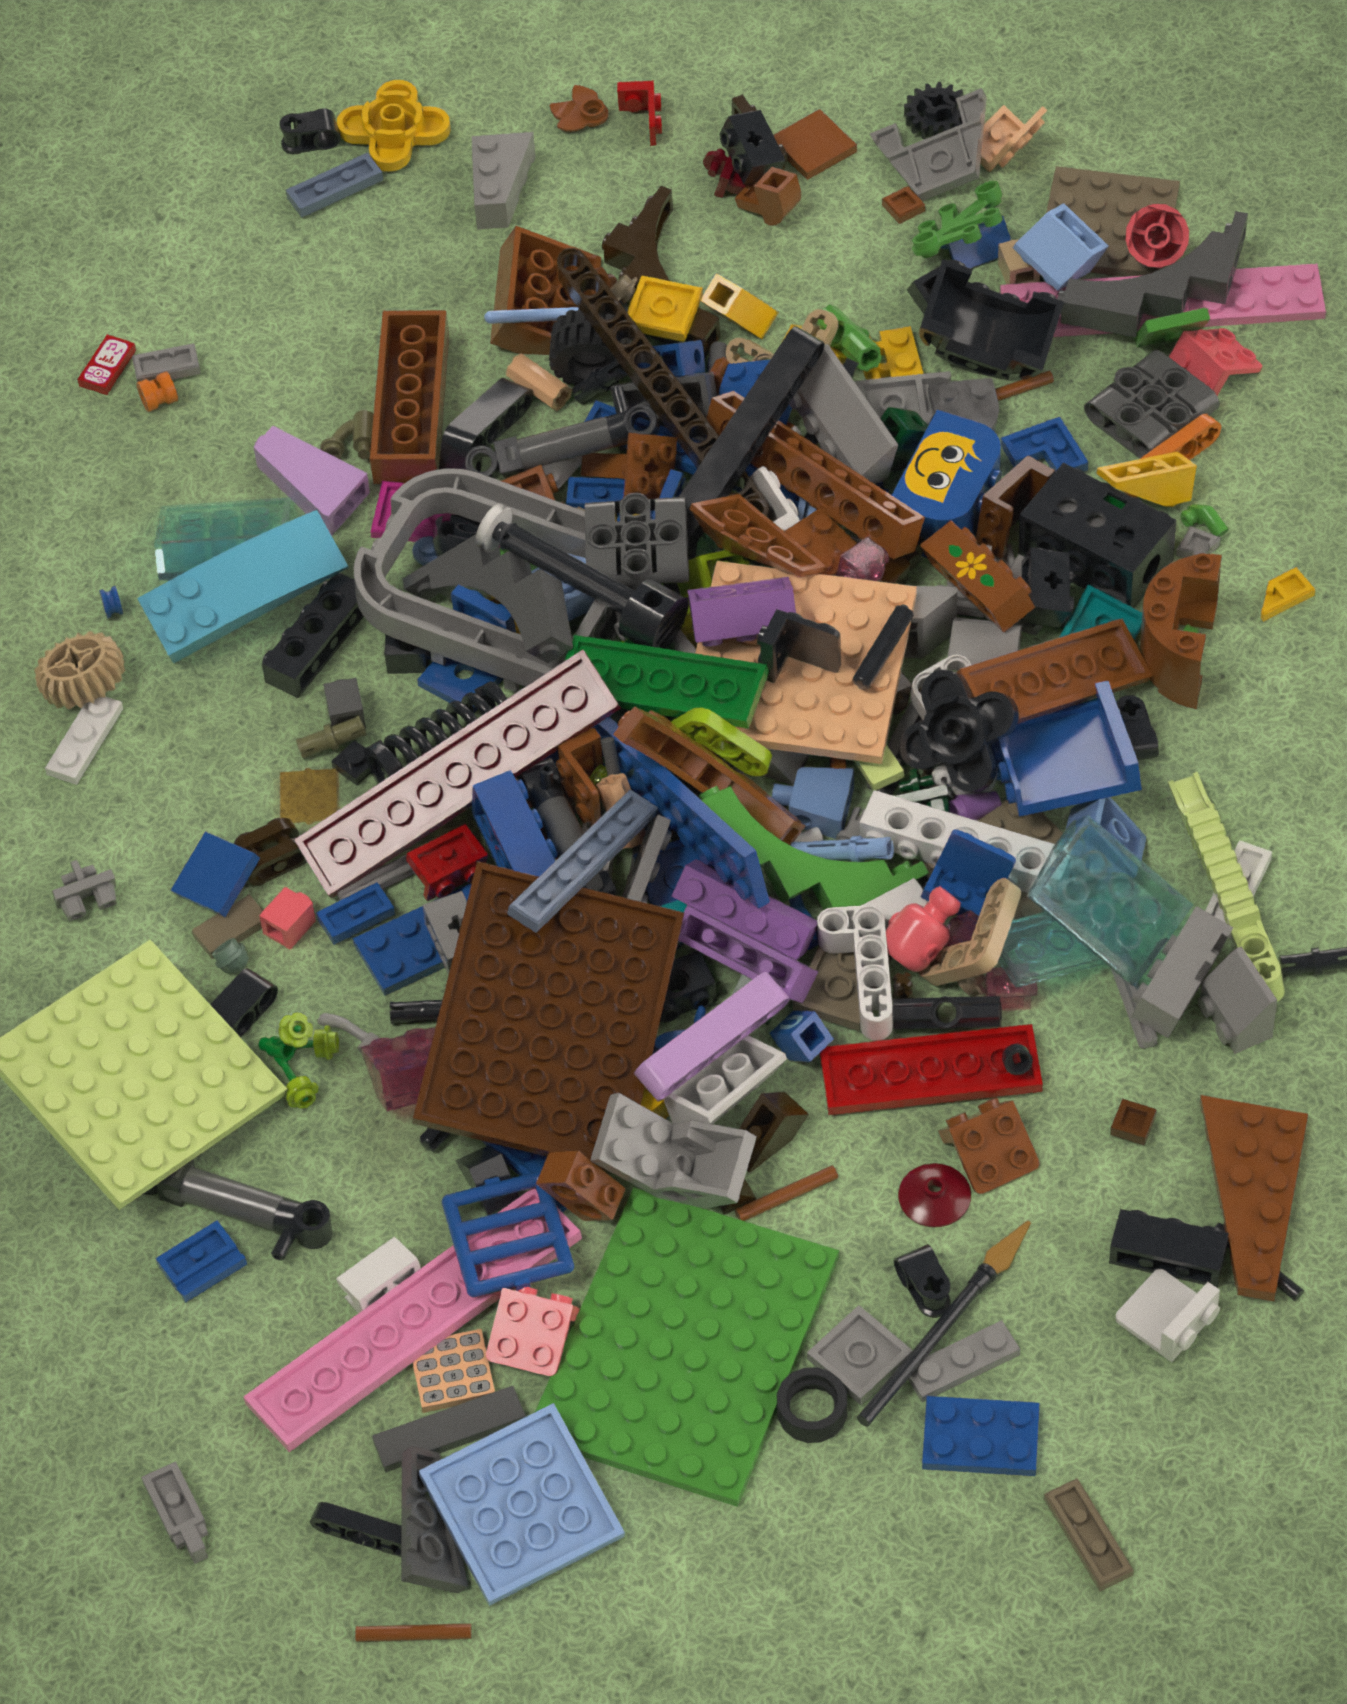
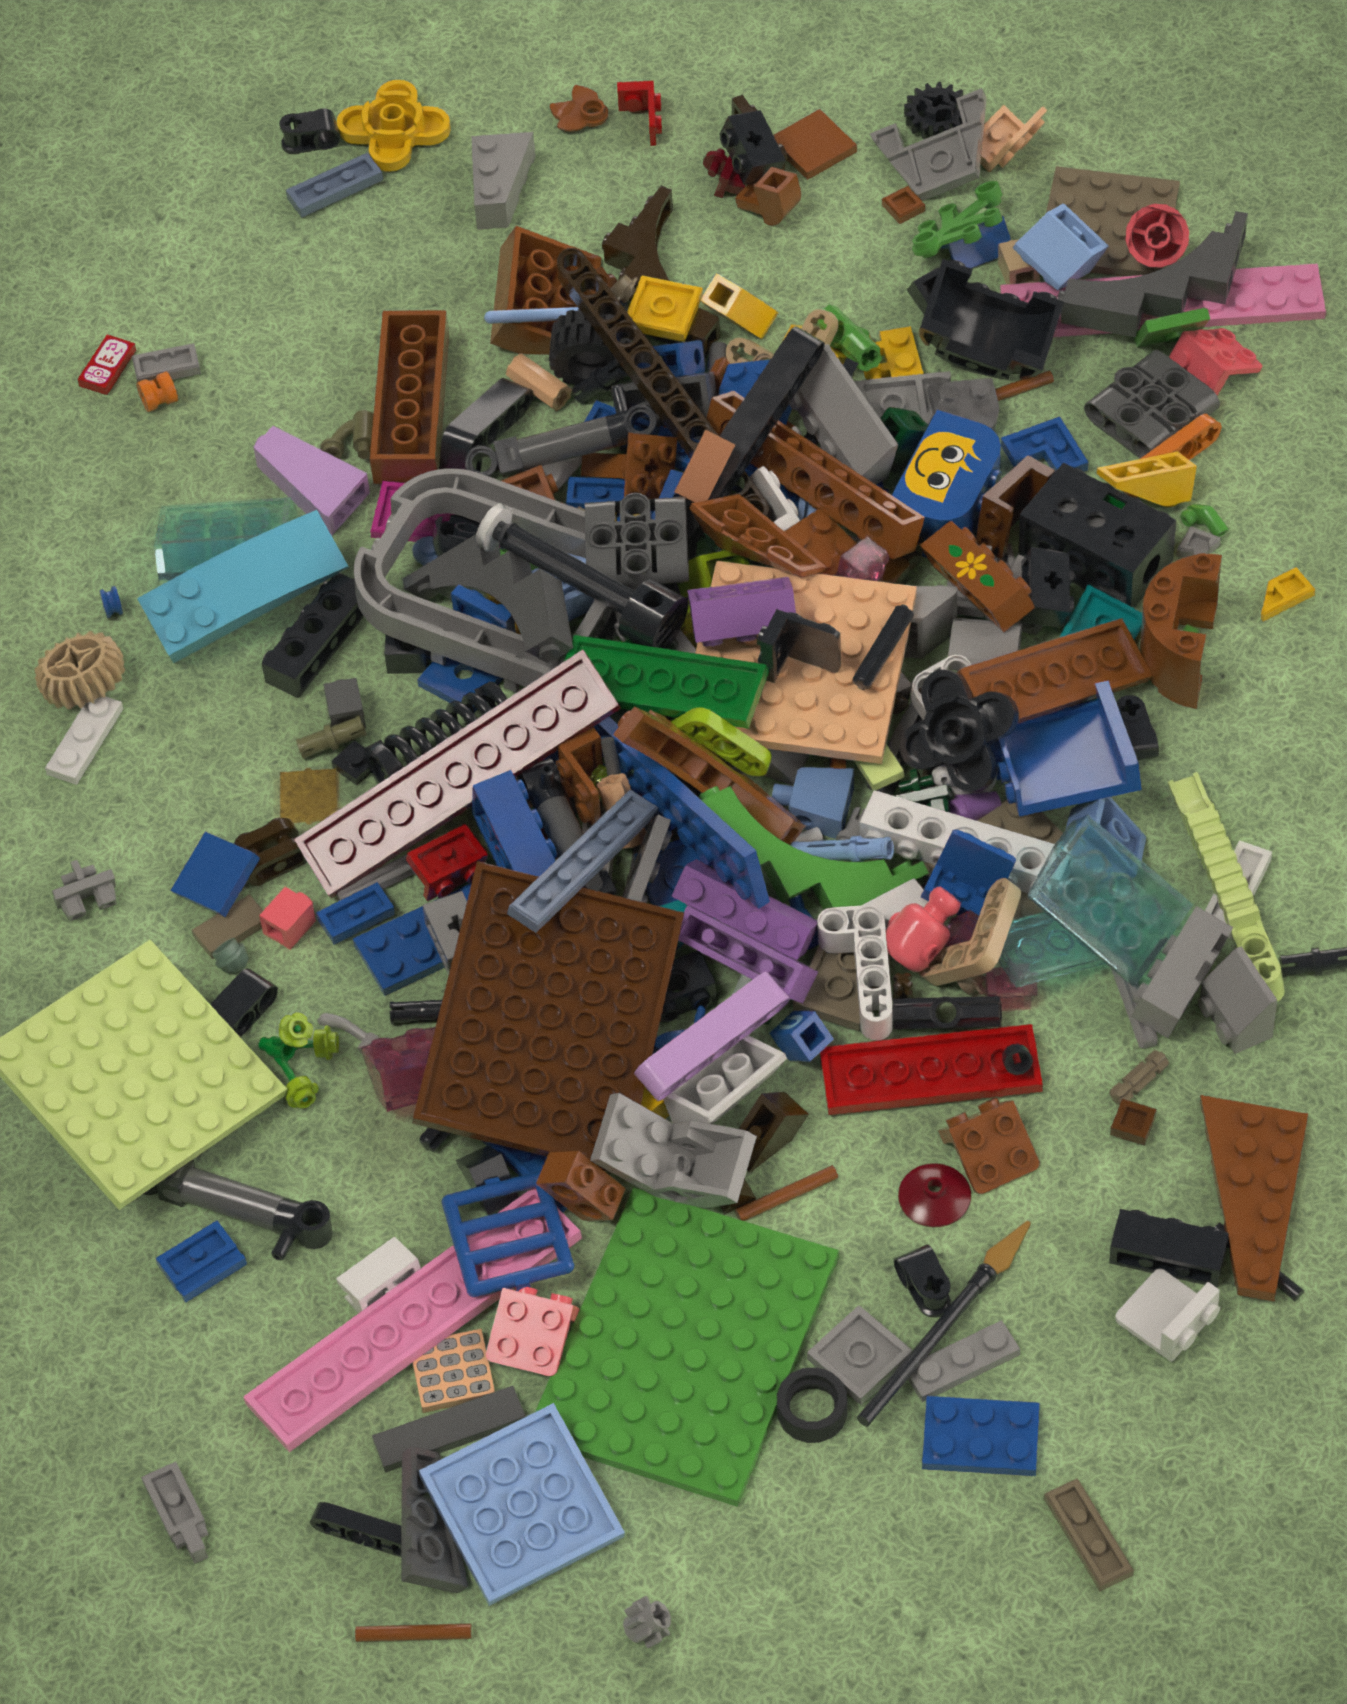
(647, 1622): none -> light grey gear
(705, 467): none -> nougat slope
(1139, 1077): none -> dark tan axle

